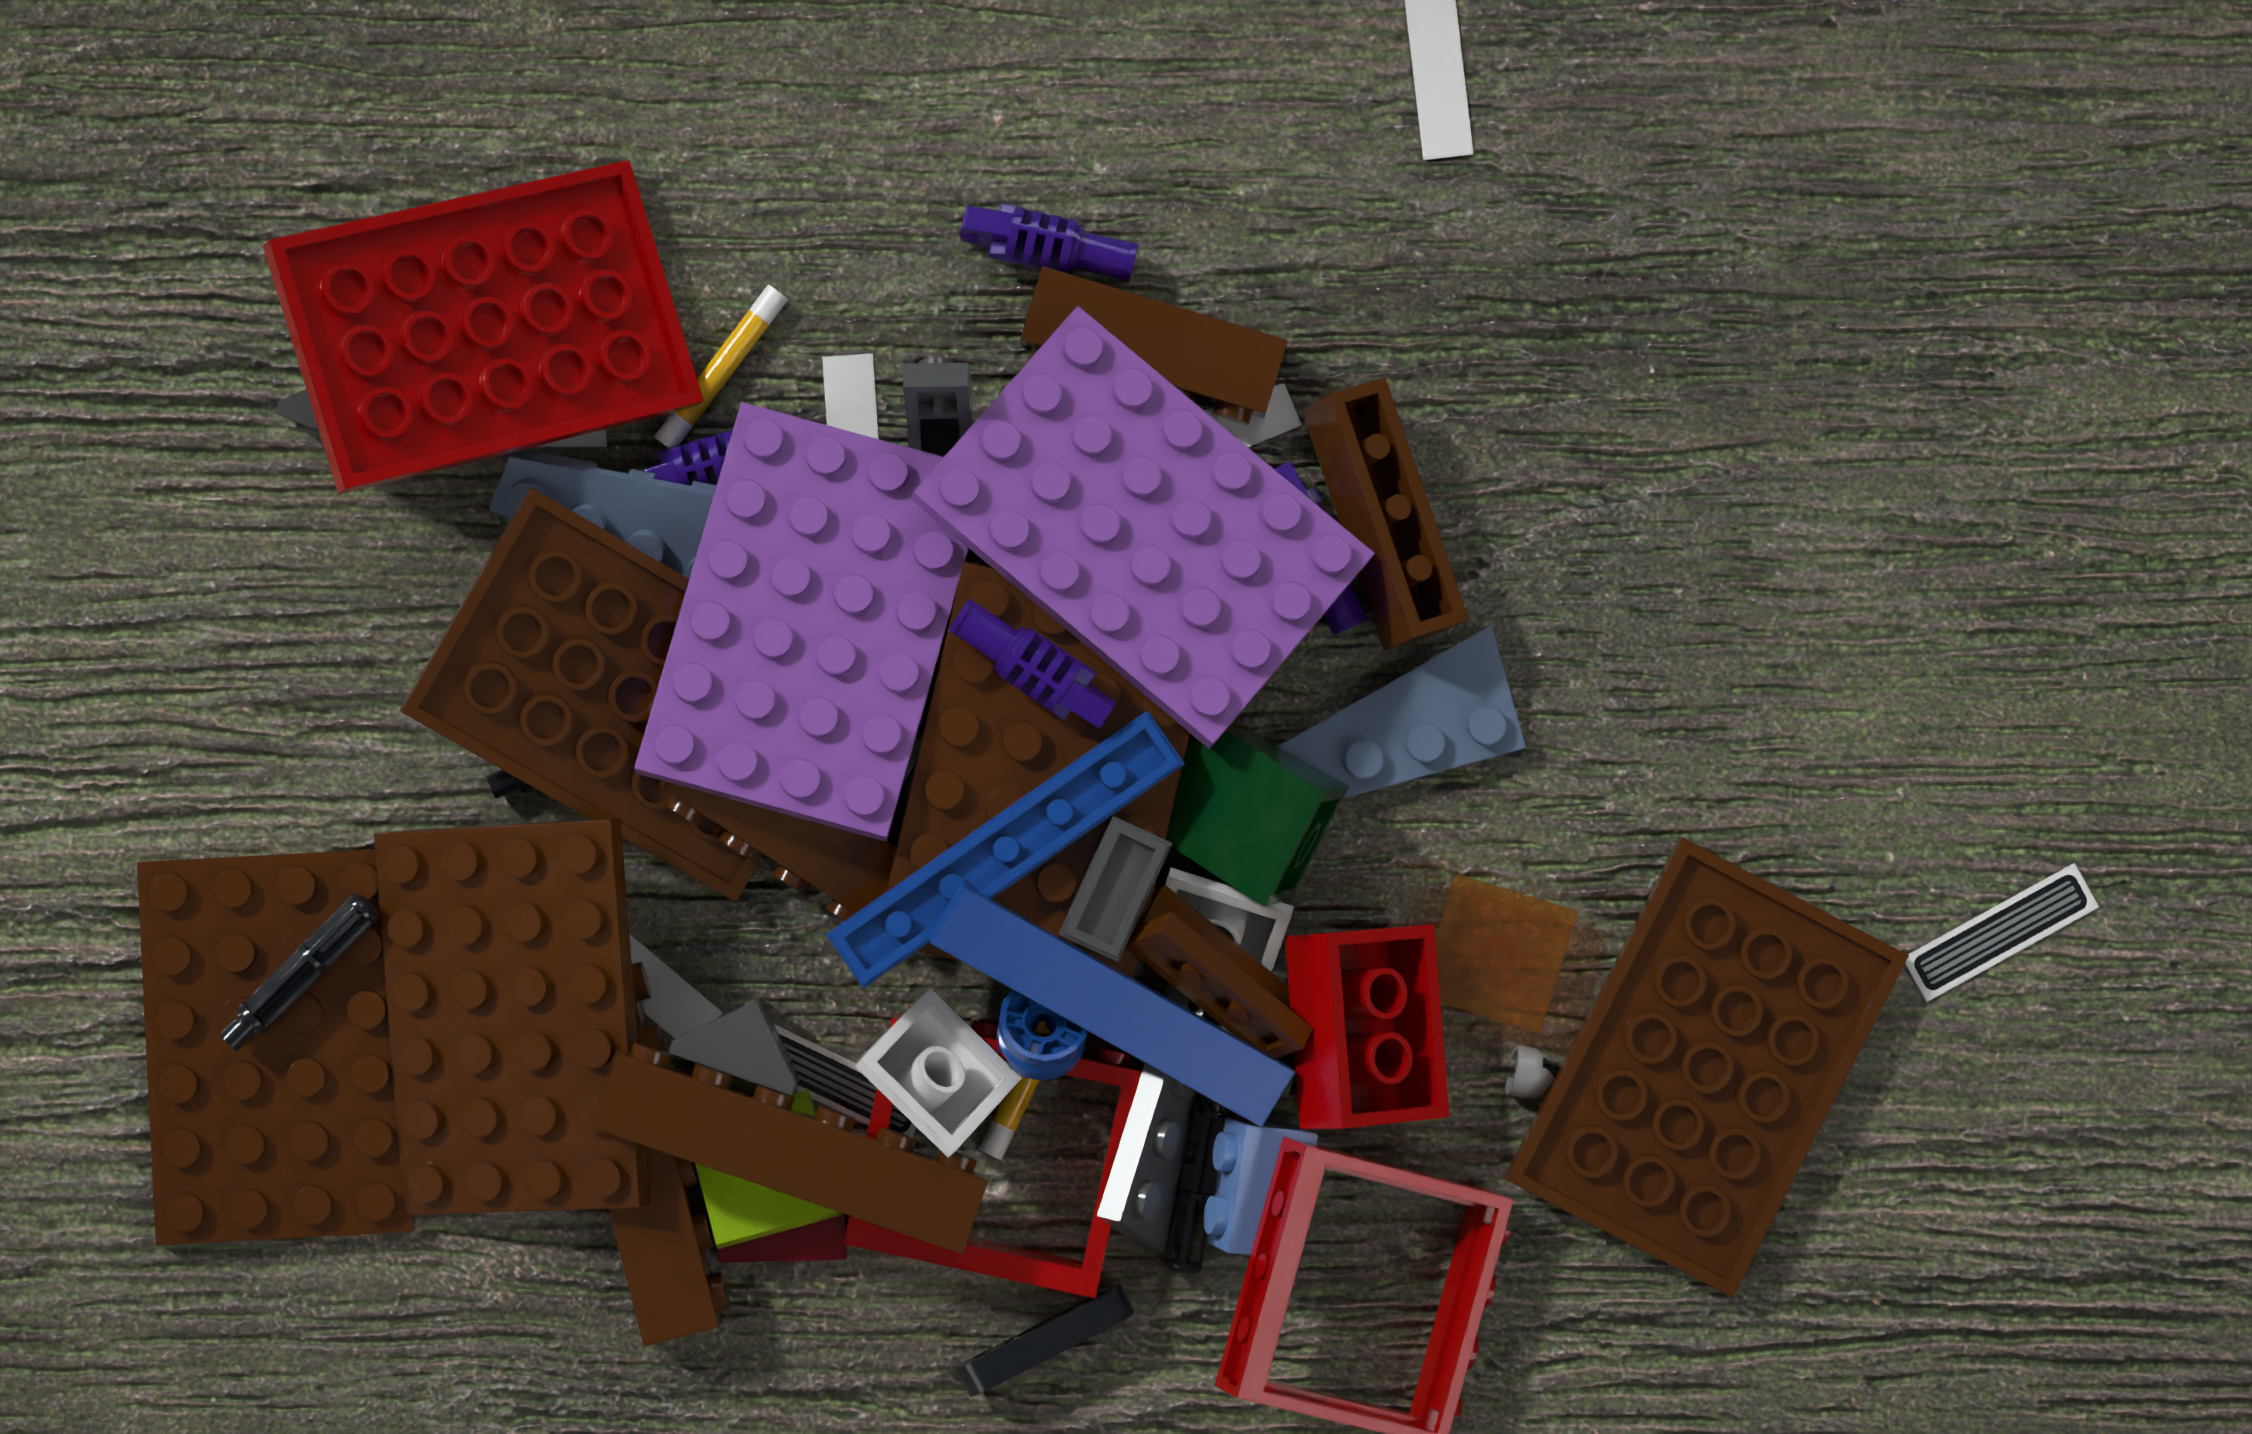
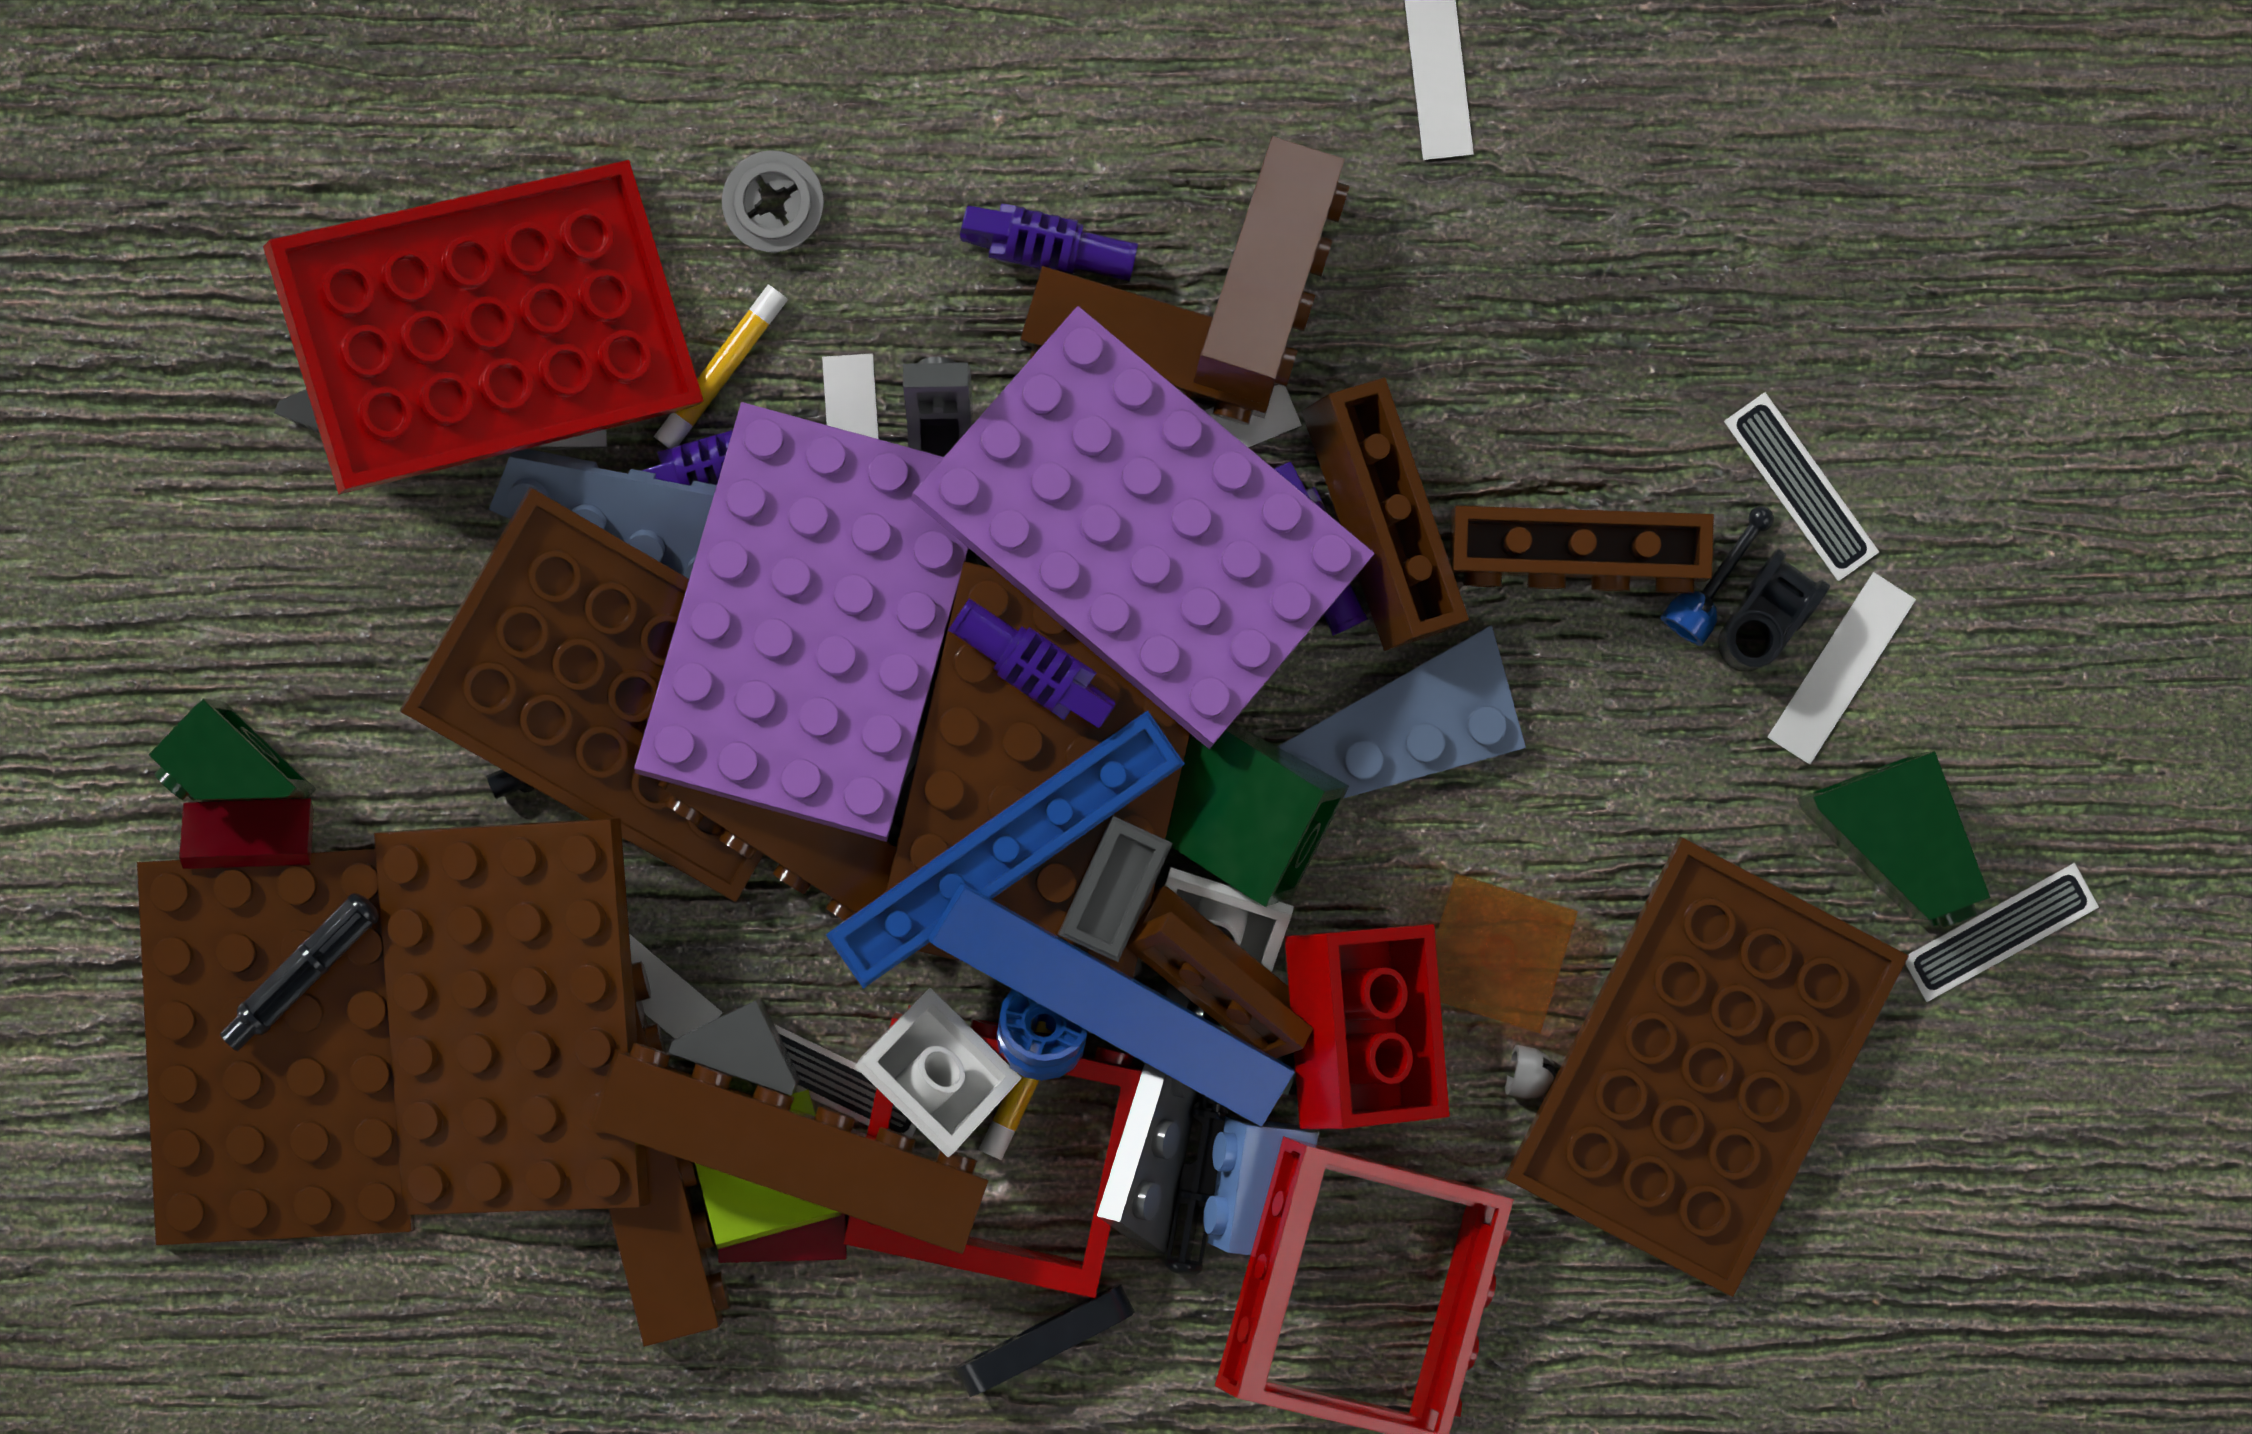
(223, 758): none -> dark green slope
(246, 833): none -> dark red tile
(743, 195): none -> light grey gear
(1269, 272): none -> reddish brown brick
(1581, 544): none -> reddish brown brick
(1694, 613): none -> hinge
(1777, 604): none -> black piece
(1801, 486): none -> sticker
(1841, 668): none -> white sticker
(1904, 837): none -> dark green slope

